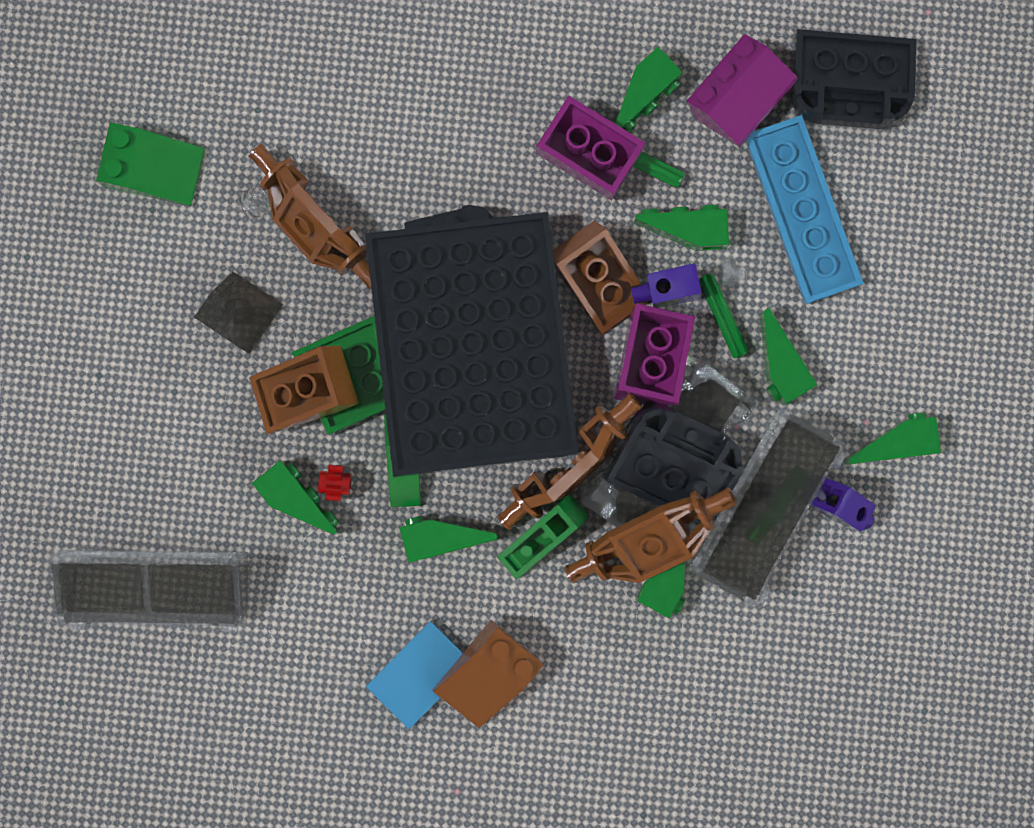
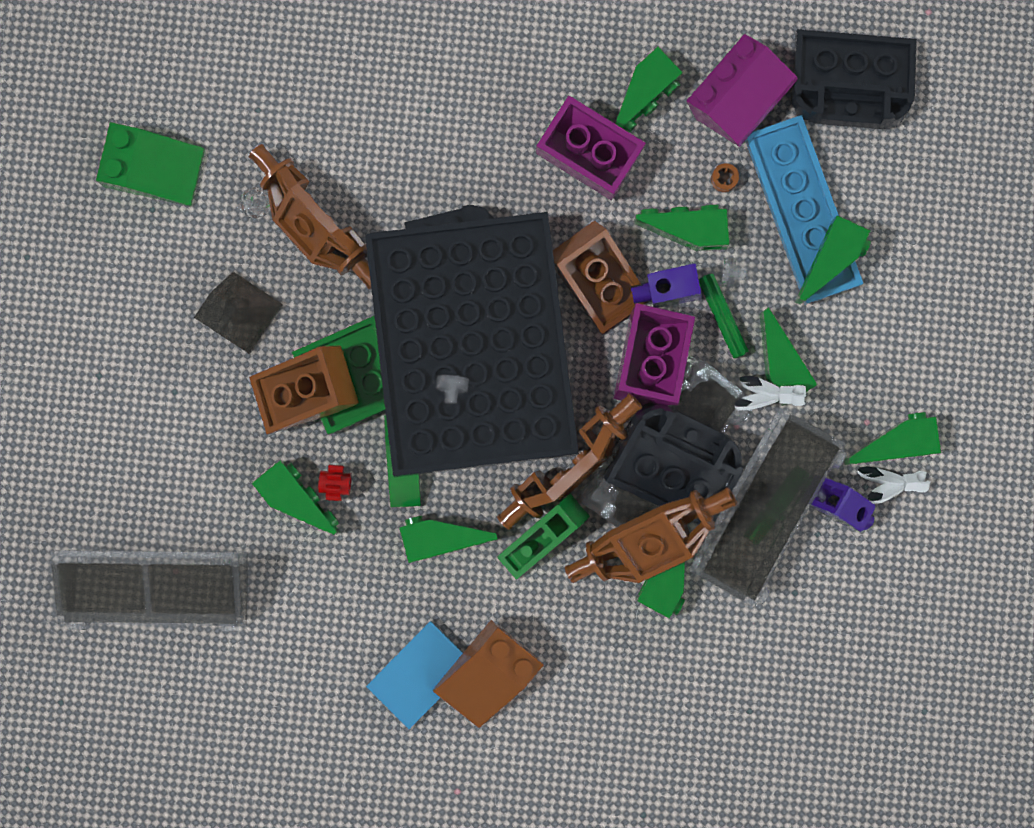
(452, 386): none -> clear tile
(659, 170): green axle -> none
(716, 175): none -> dark orange bush
(768, 394): none -> white piece
(838, 250): none -> green slope
(892, 483): none -> white piece

